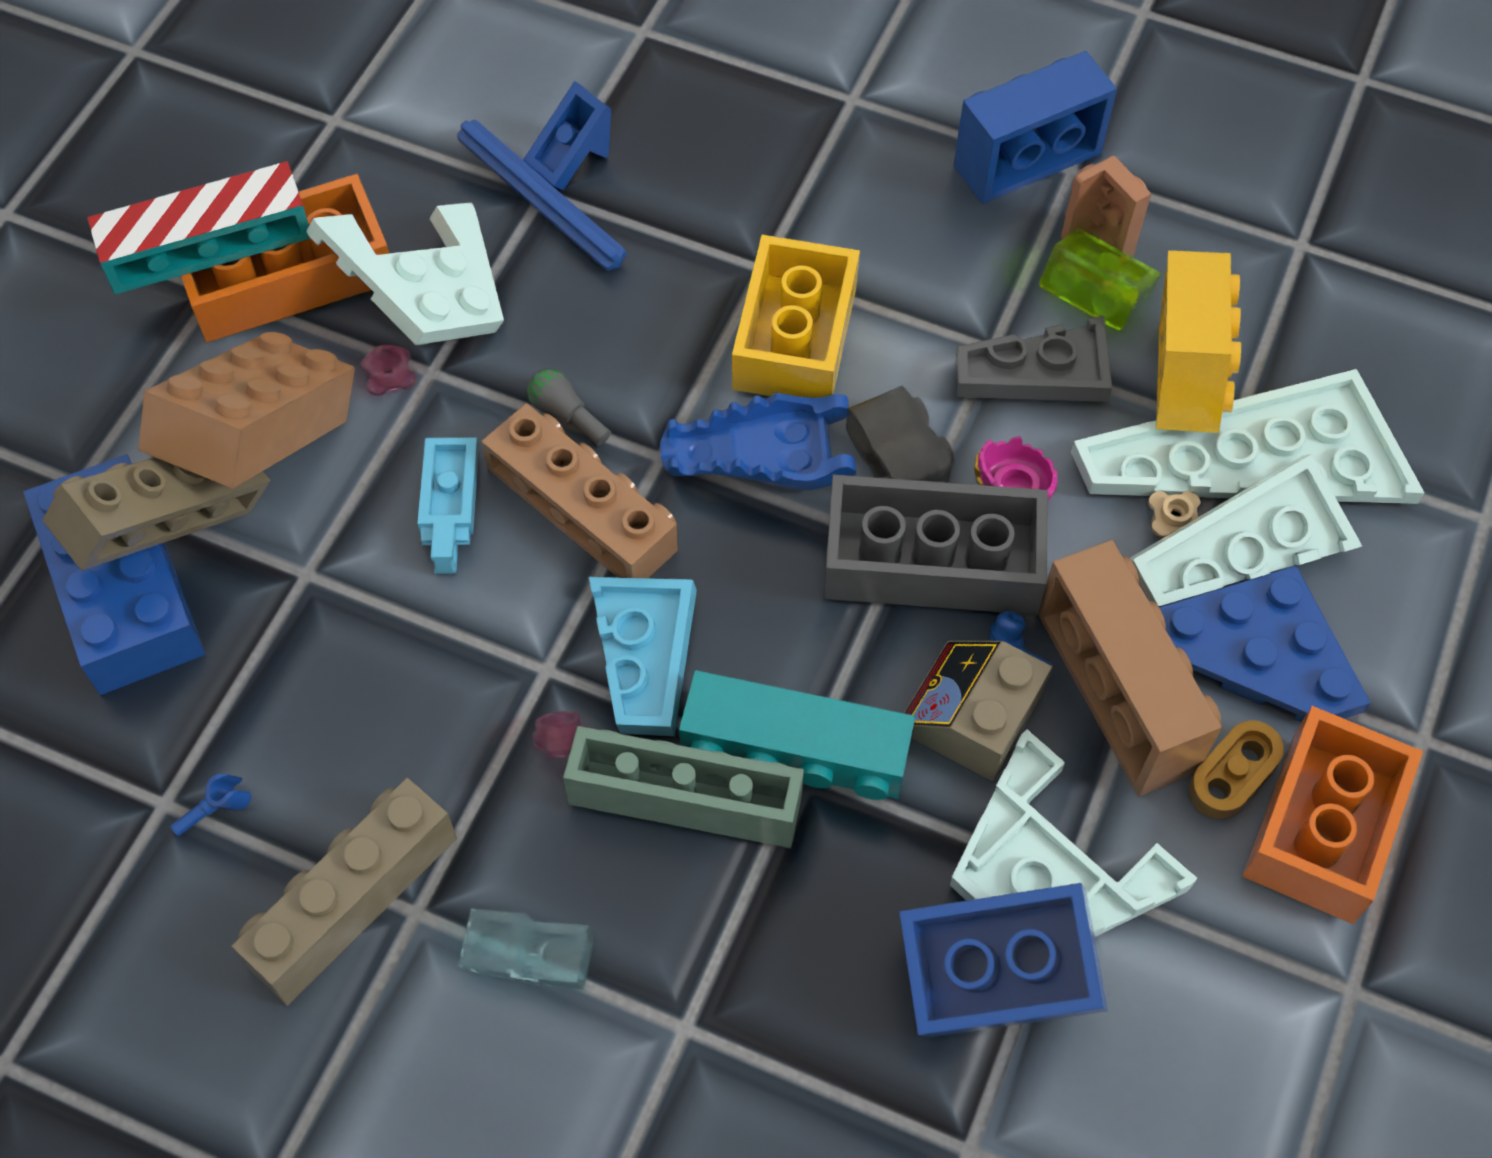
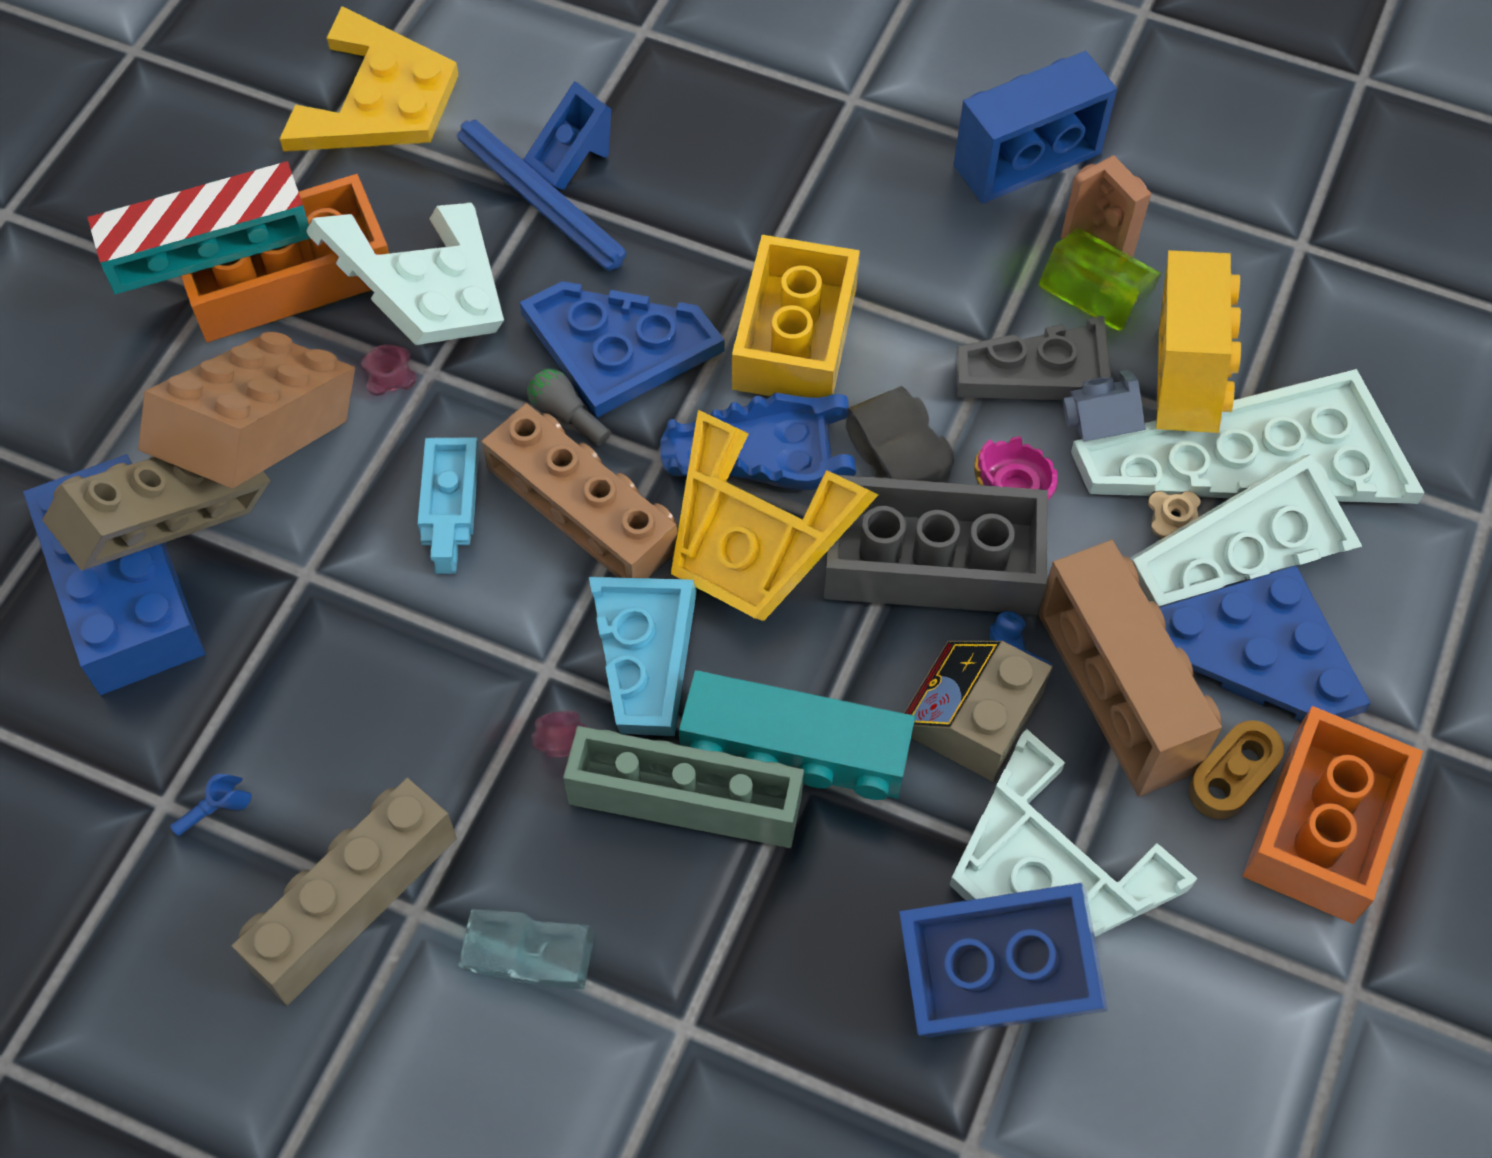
(393, 96): none -> yellow wing
(618, 341): none -> blue plate
(742, 544): none -> yellow wing
(1105, 407): none -> sand blue brick

